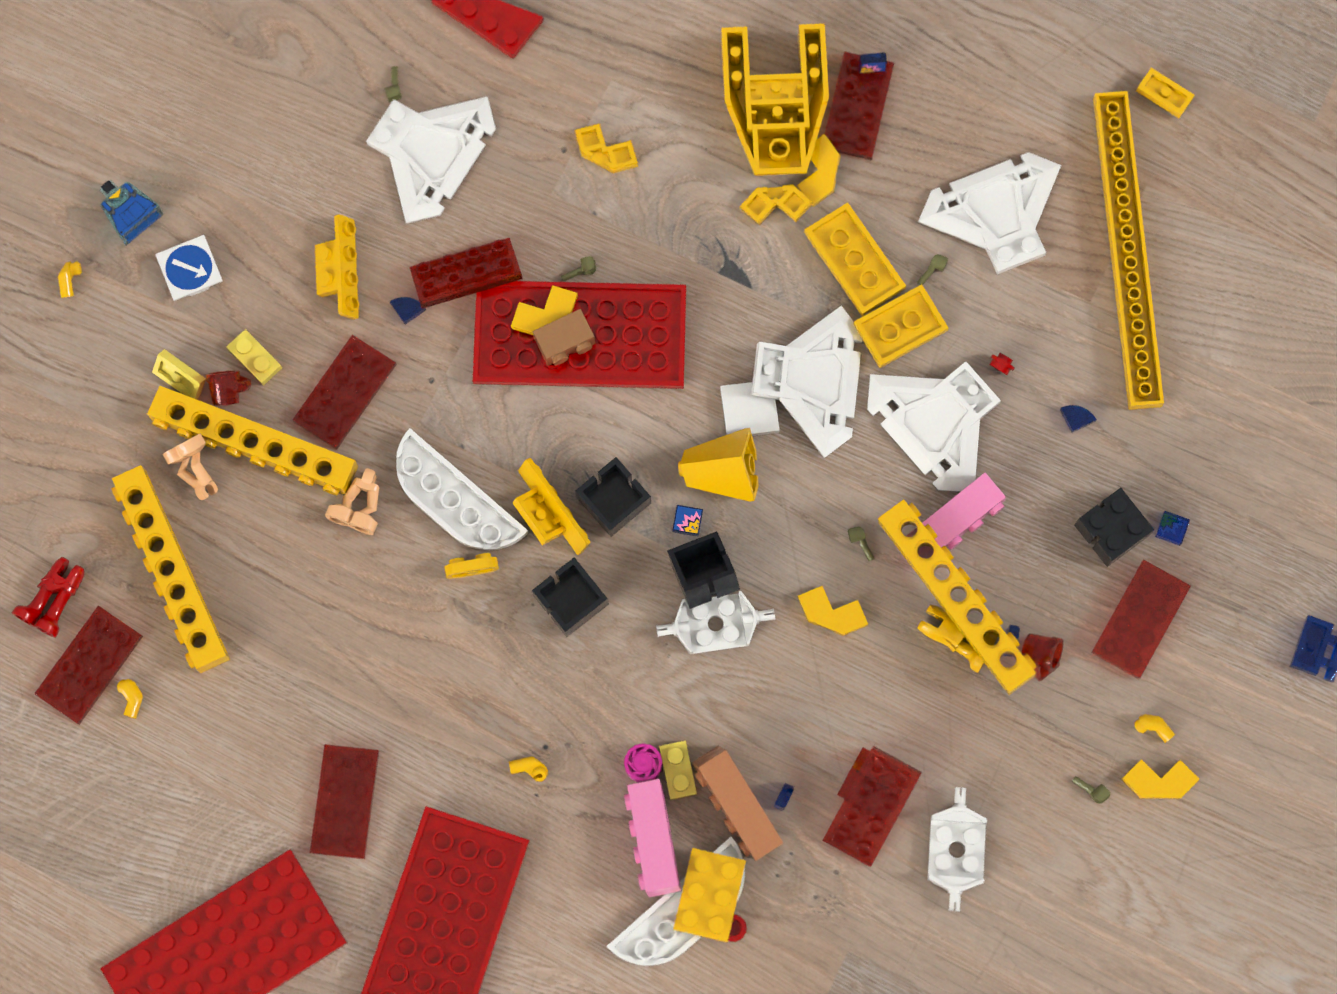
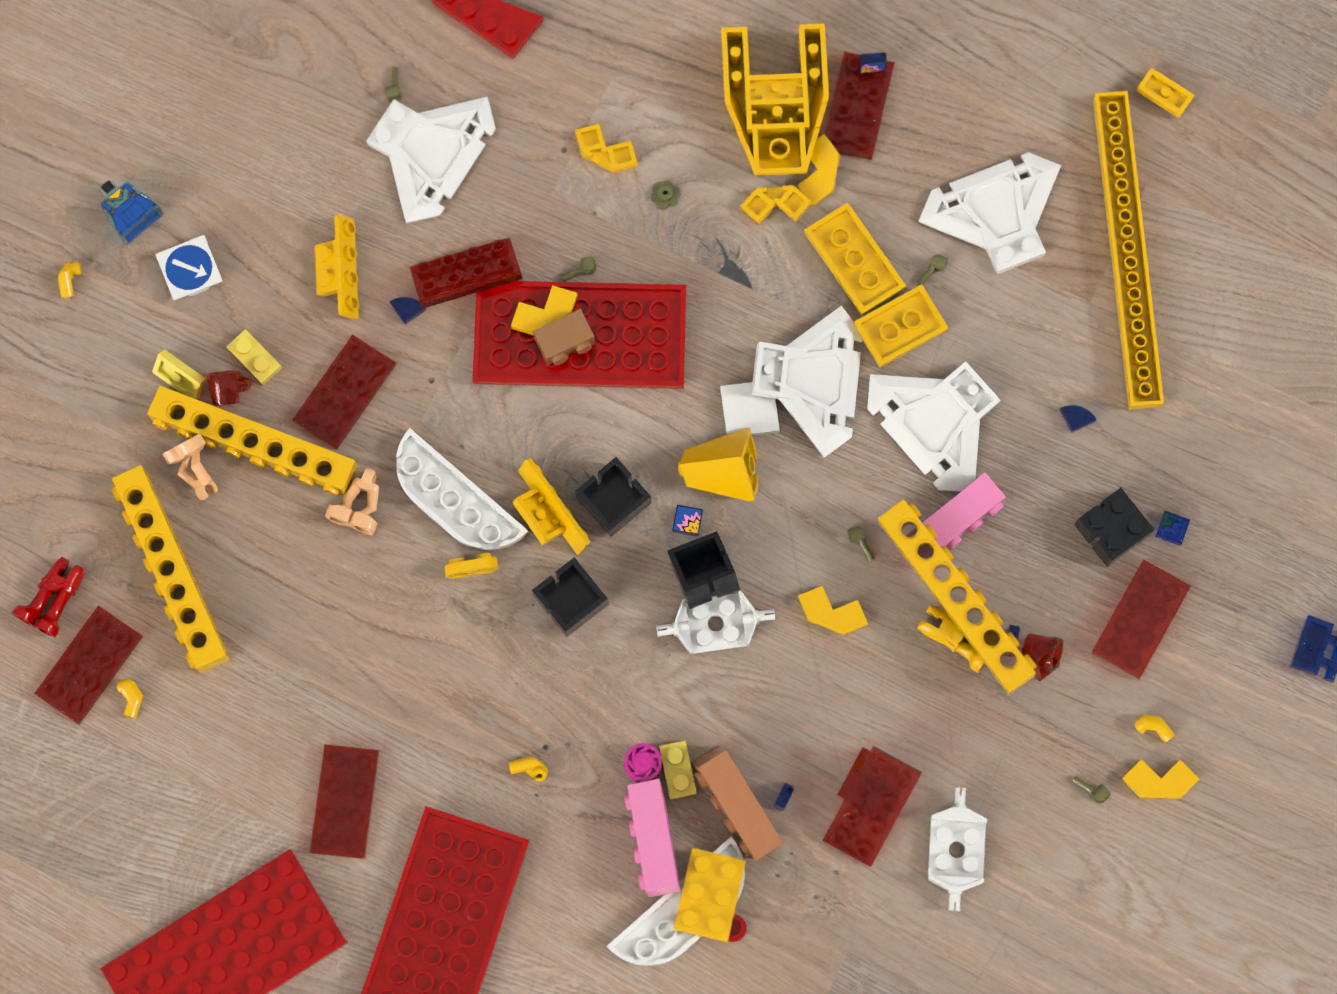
(663, 201): none -> olive plant
(1002, 363): red plate -> none

